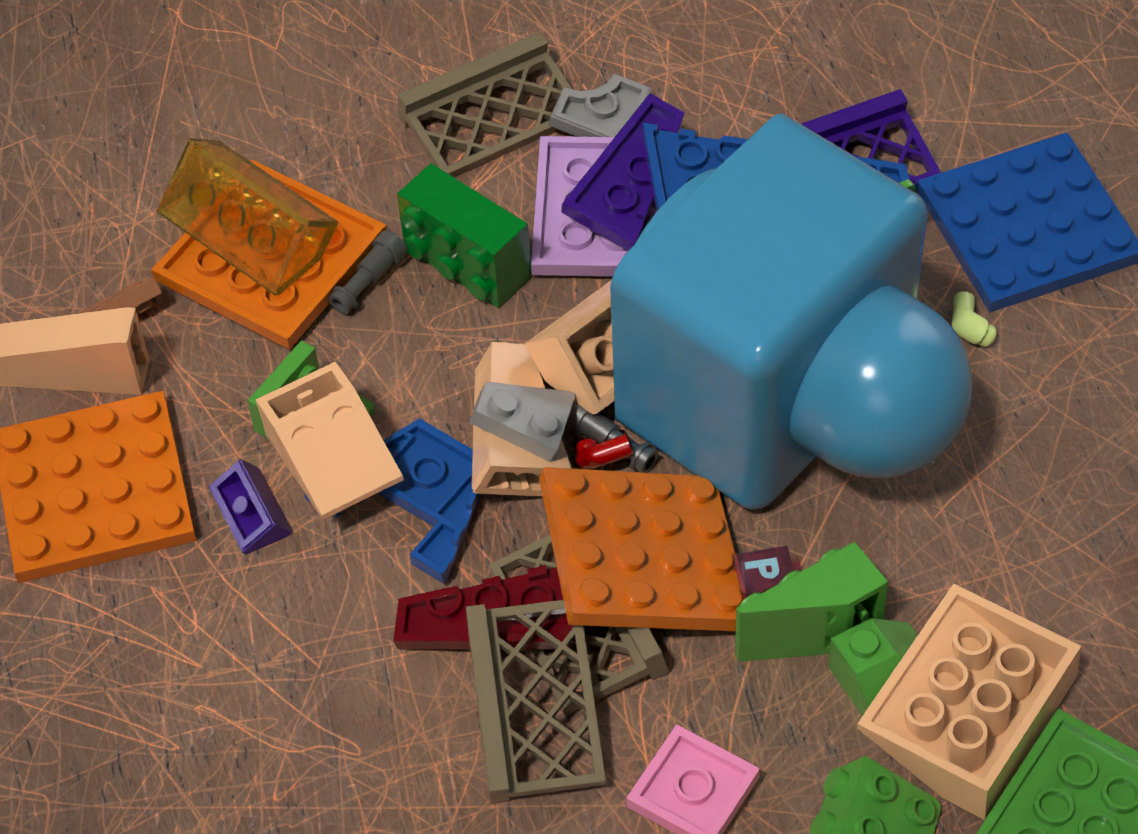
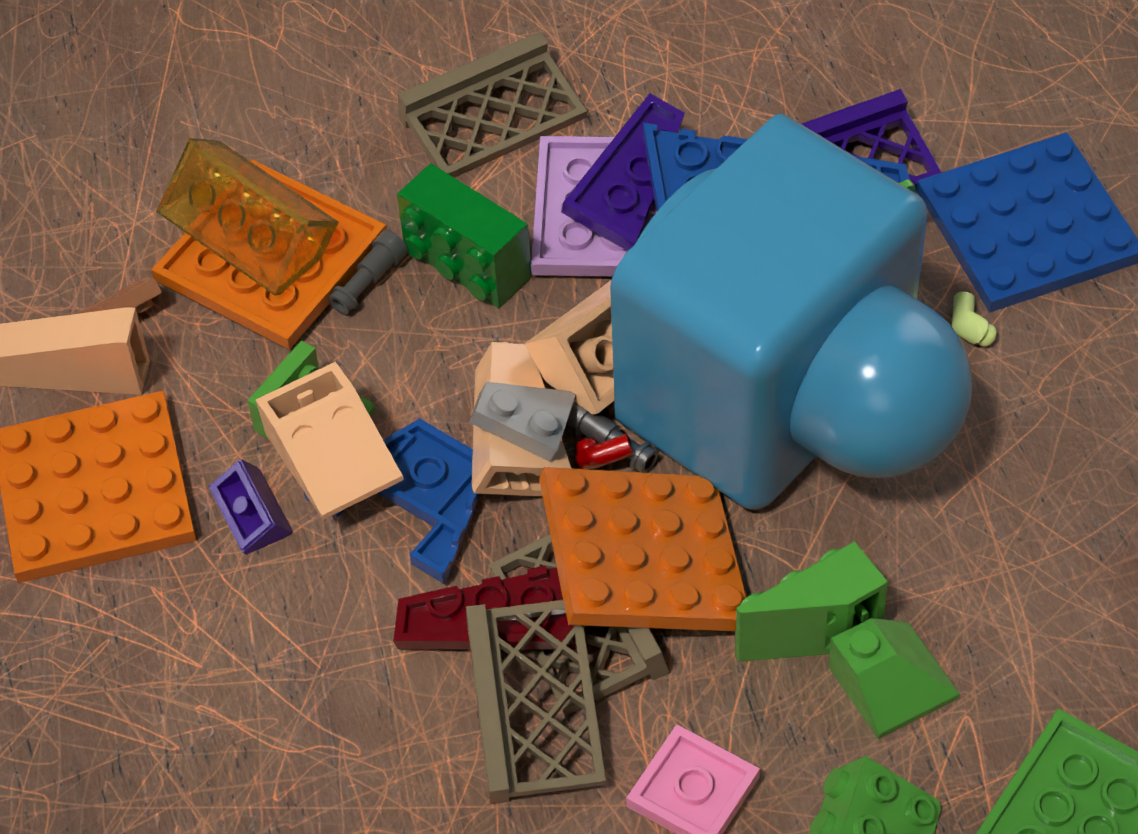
(599, 110): light grey tile -> none
(762, 569): clear pink brick -> none
(971, 698): light nougat slope -> none

